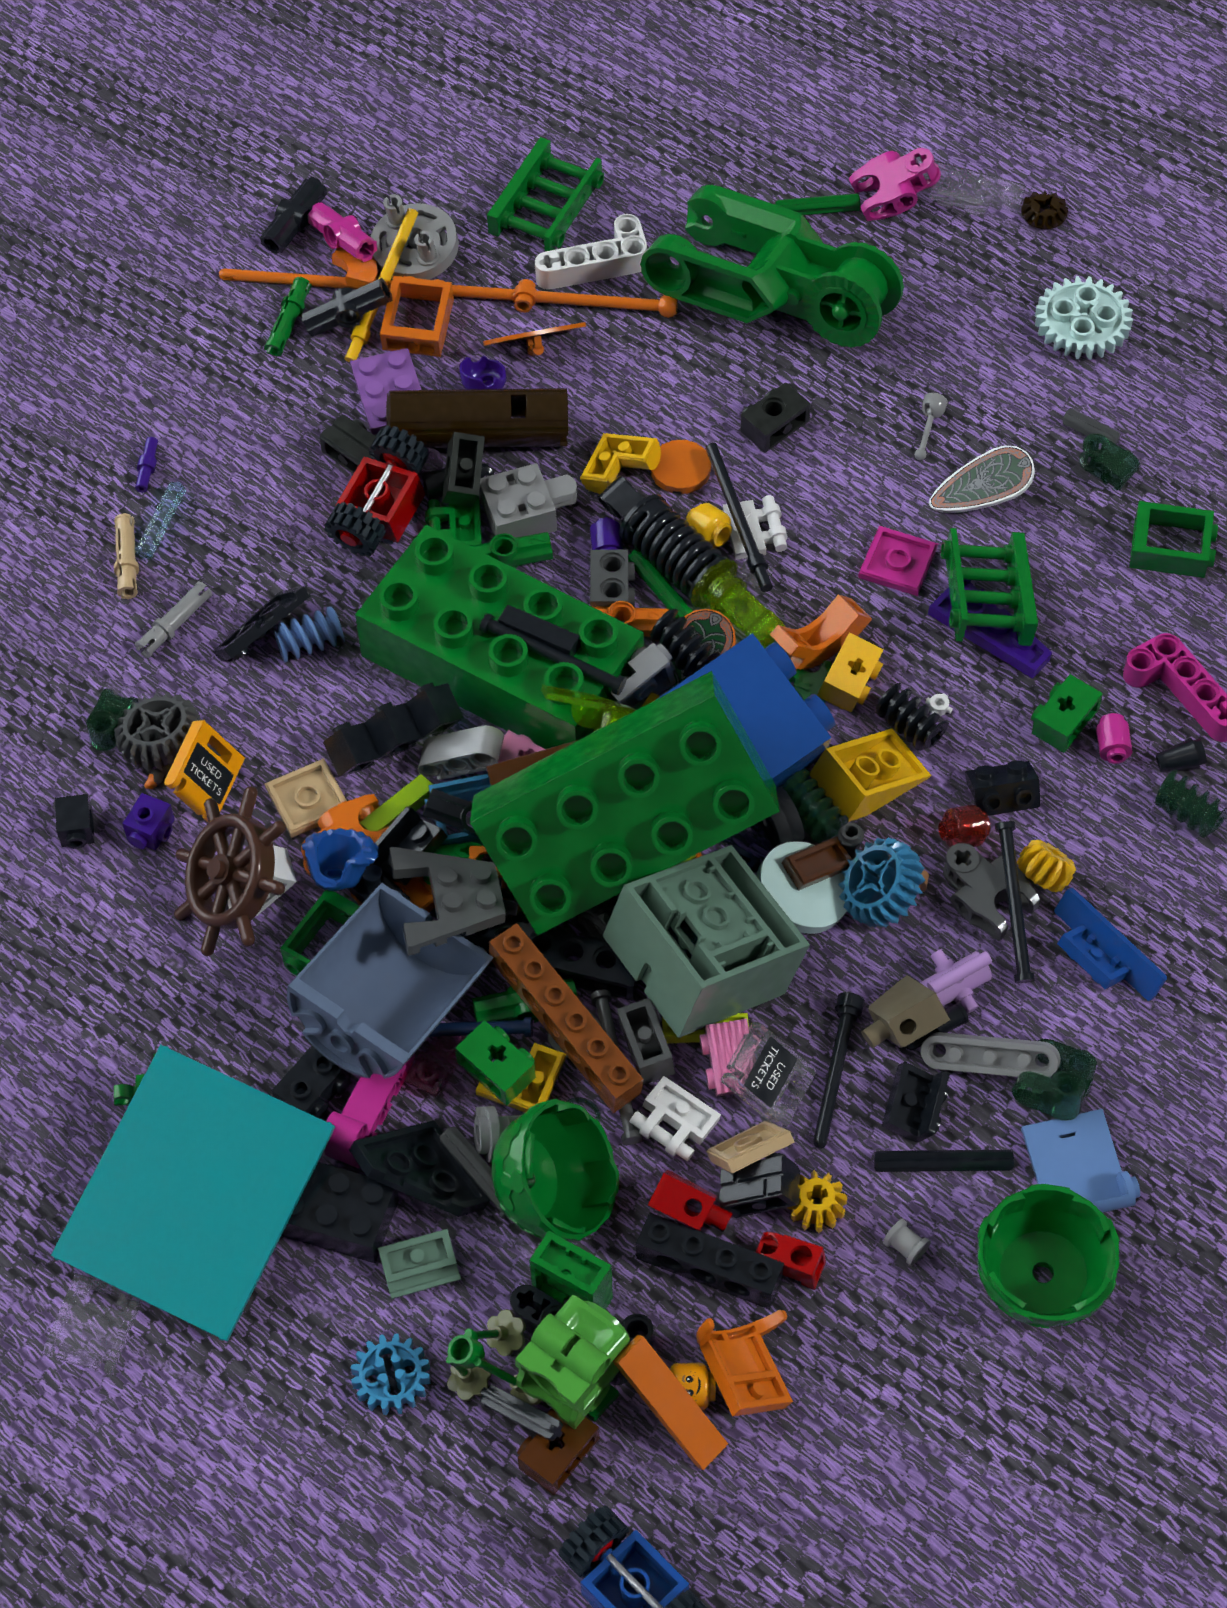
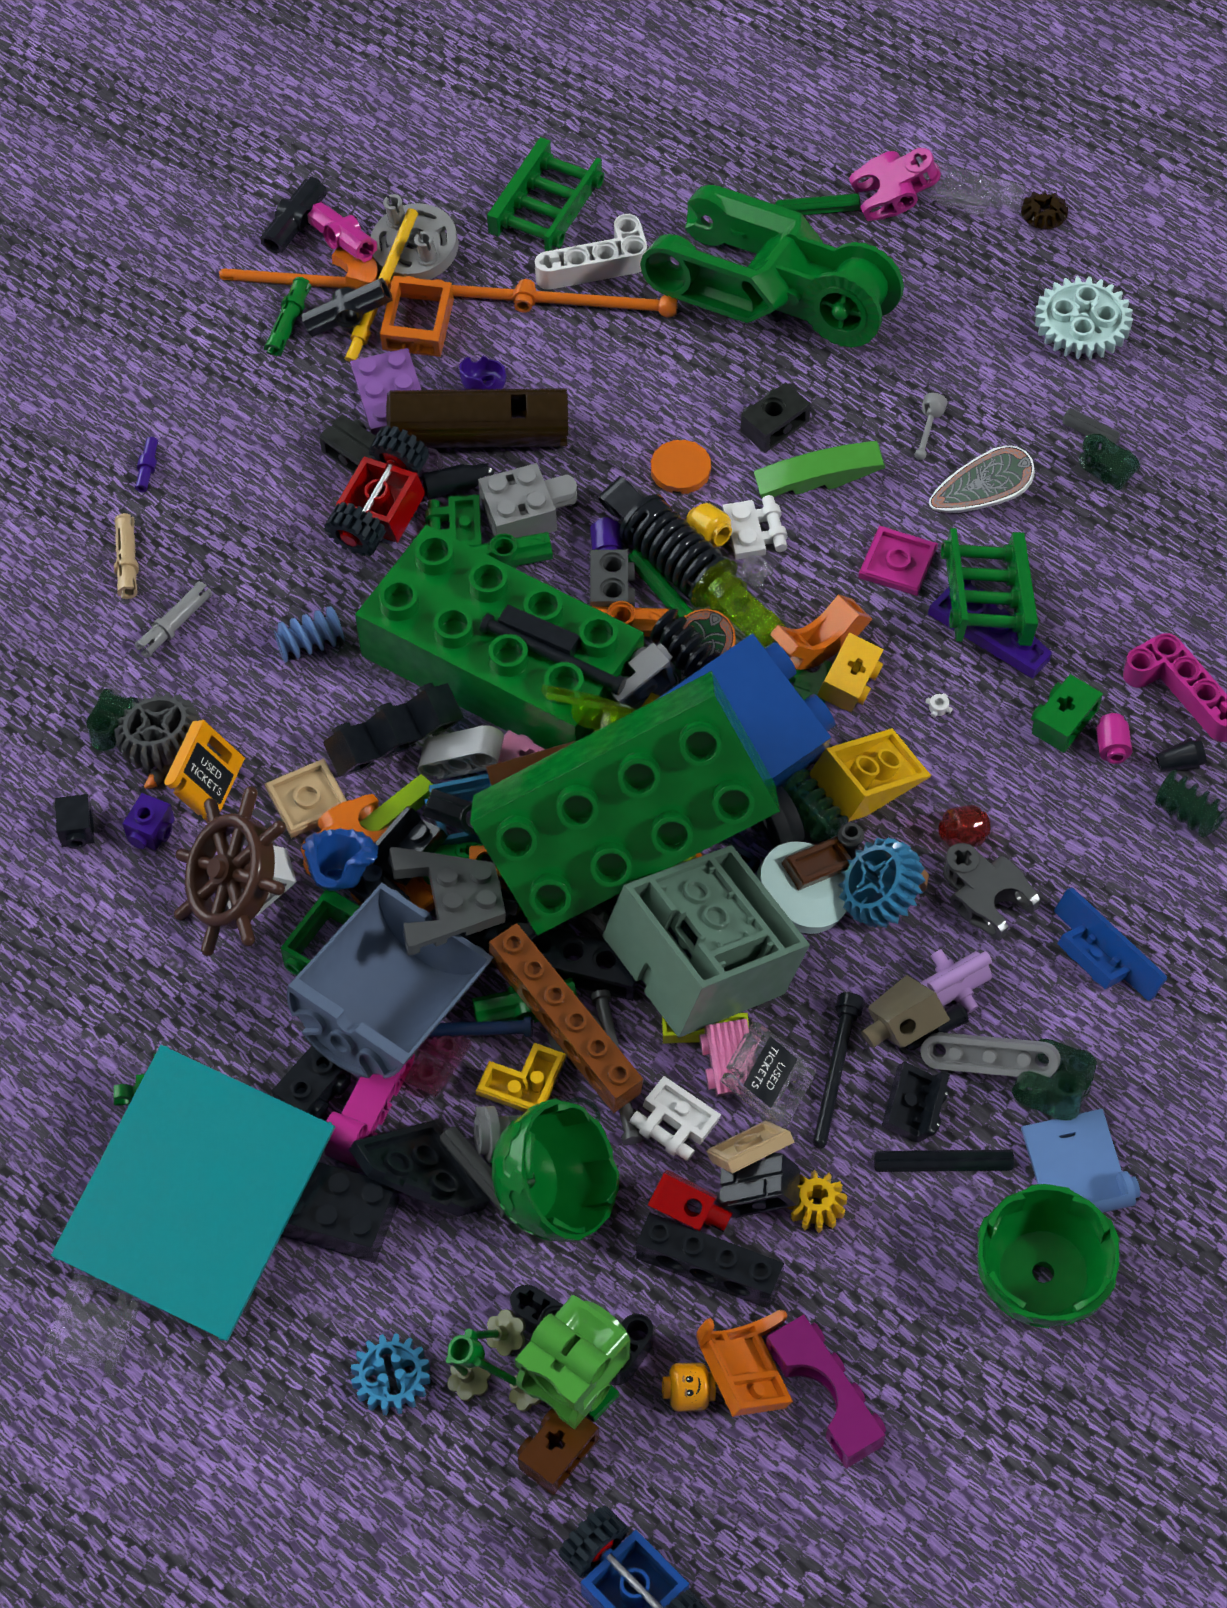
(160, 520): clear light blue axle -> none
(261, 623): black wing -> none
(419, 1264): sand green plate -> none
(463, 469): pearl dark grey brick -> none
(503, 1078): green brick -> none
(521, 1413): black axle -> none
(533, 338): orange shield -> none
(568, 1270): green window -> none
(617, 452): yellow brick -> none
(646, 1041): dark grey brick -> none
(670, 1402): orange tile -> none
(756, 561): black bar -> none
(800, 1258): red leg -> none
(801, 1352): none -> magenta arch
(818, 468): none -> bright green slope
(906, 1242): light grey bush -> none
(909, 719): black piece -> none
(1004, 787): black bracket -> none
(1014, 902): black bar -> none
(1046, 865): yellow gear -> none
(1173, 560): green window -> none

